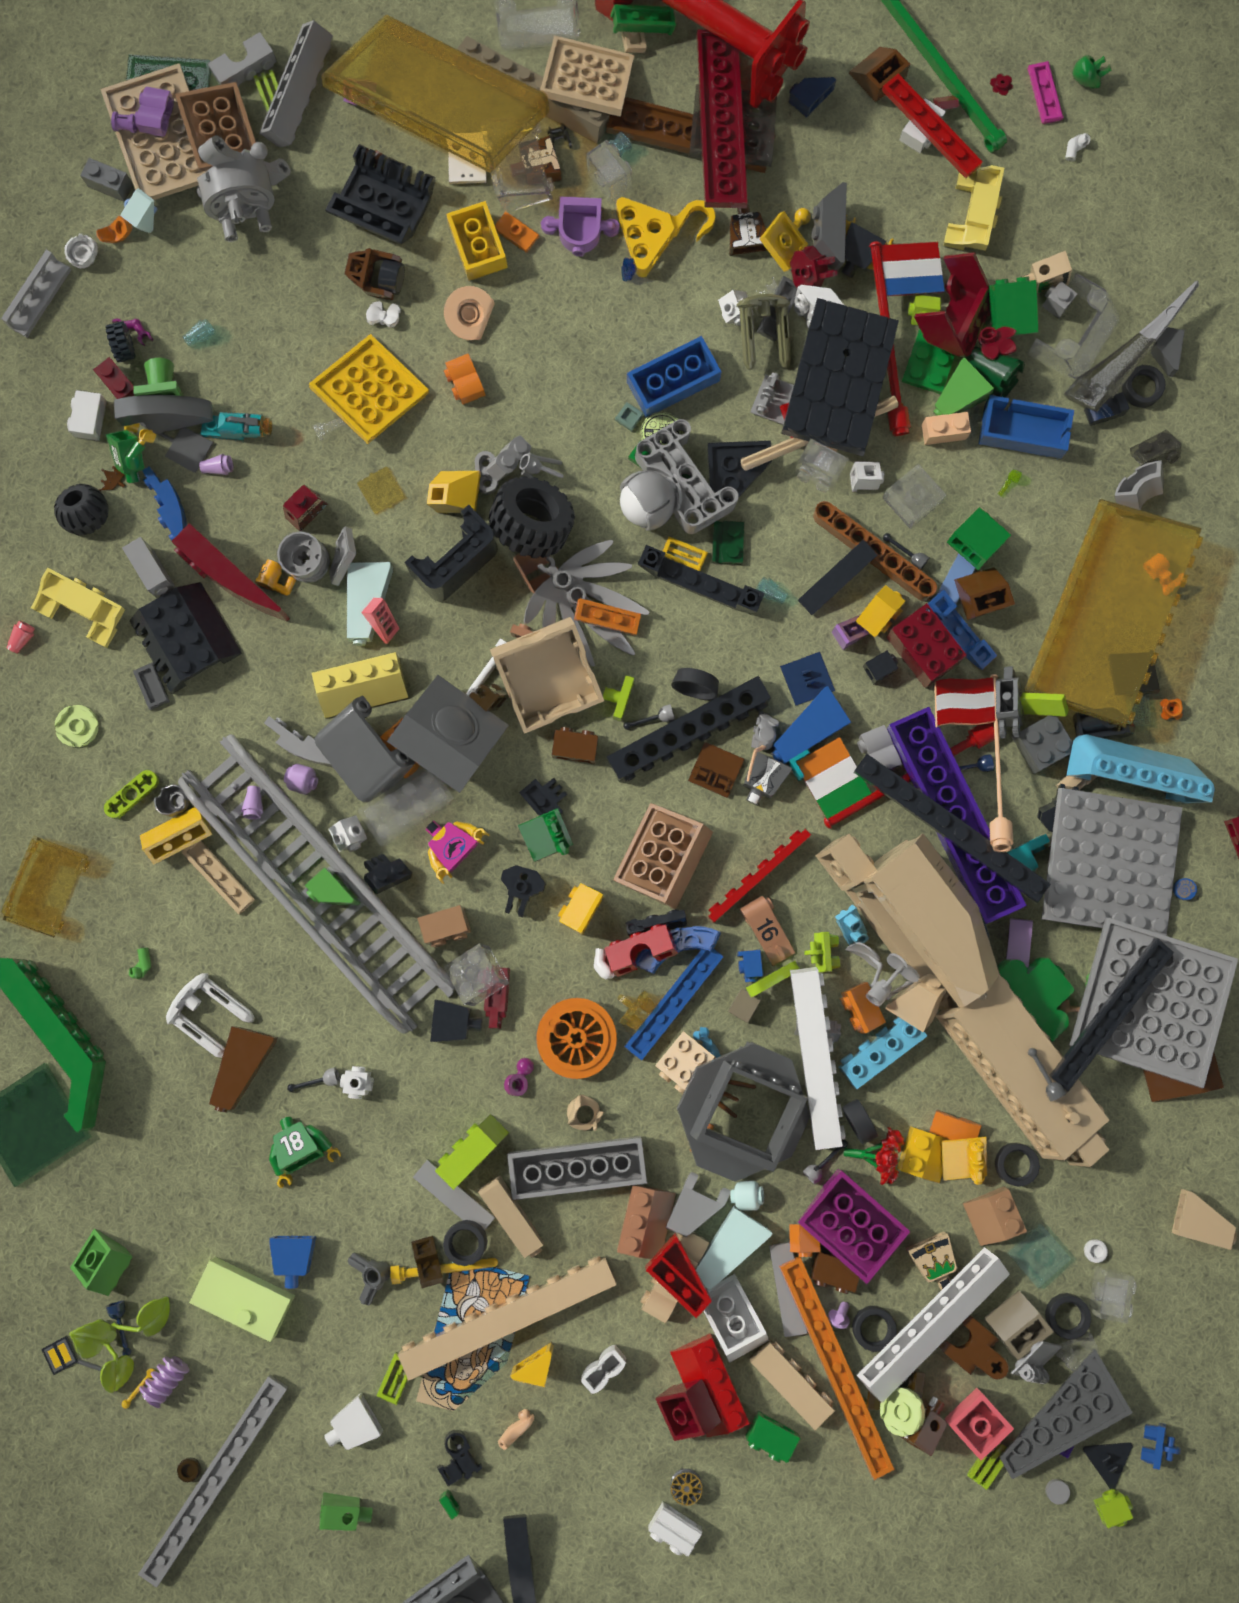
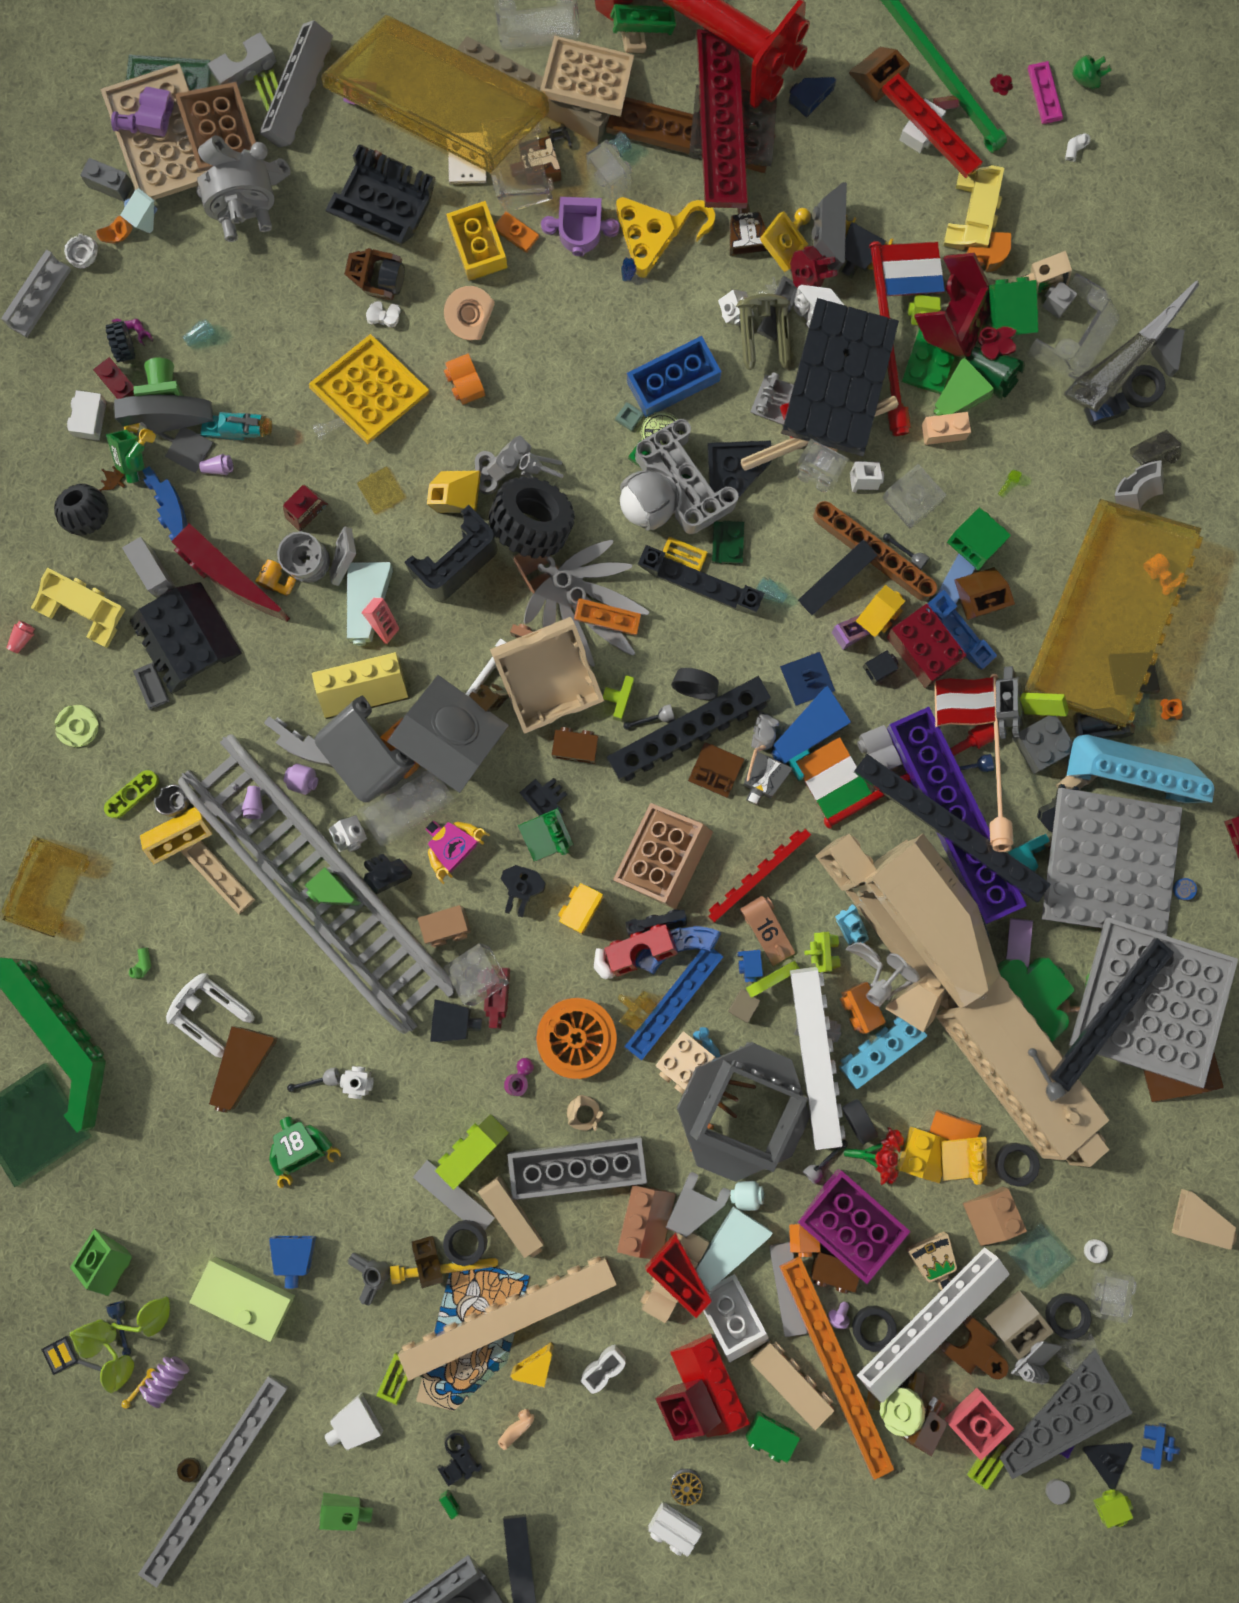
(995, 253): none -> orange brick
(1026, 427): blue piece -> none

